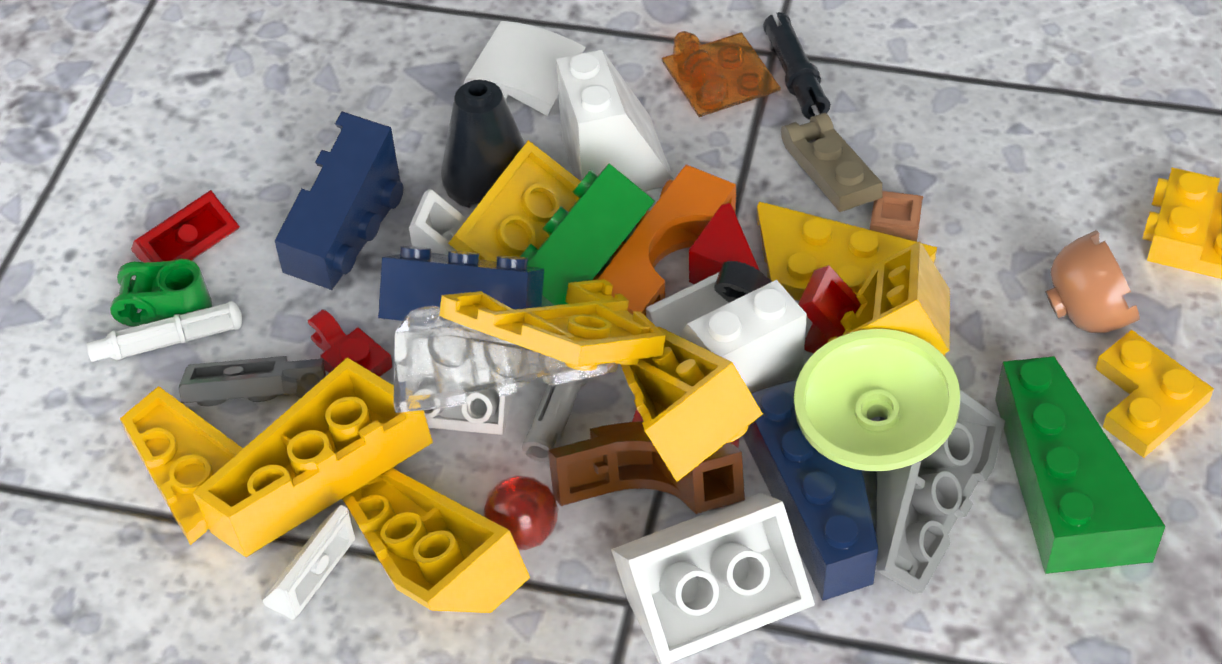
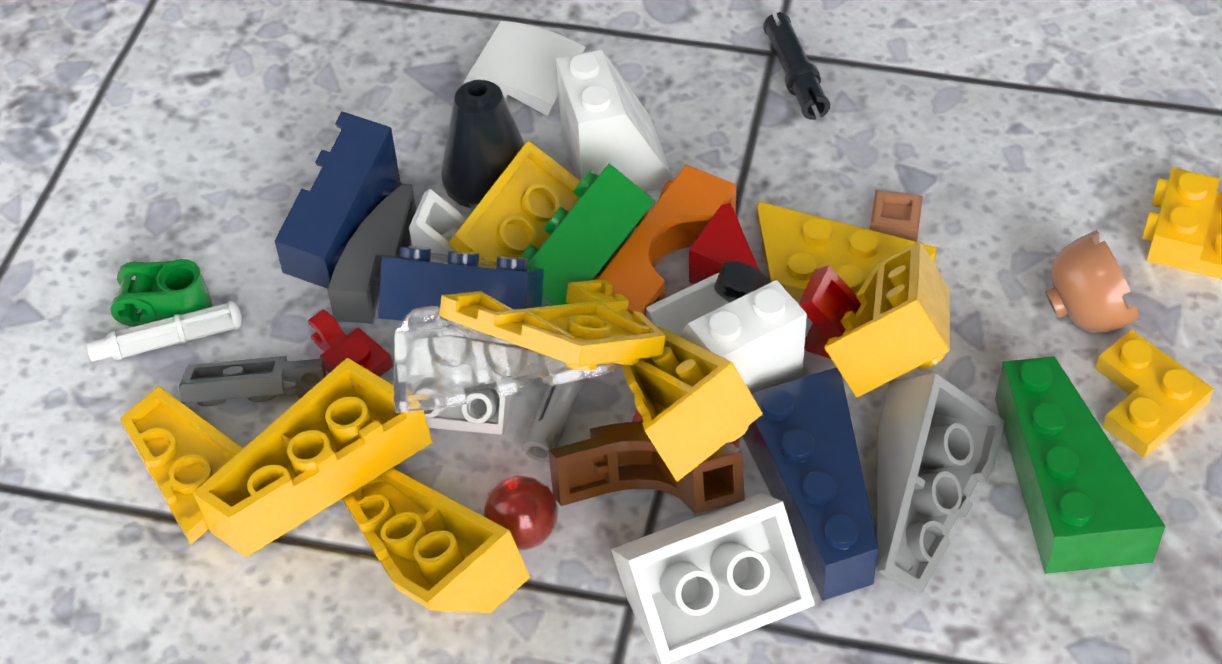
(187, 232): red slope -> none
(311, 565): white slope -> none
(357, 275): none -> dark grey slope
(718, 72): clear orange hinge -> none
(831, 163): dark tan plate -> none
(872, 377): yellowish green dish -> none

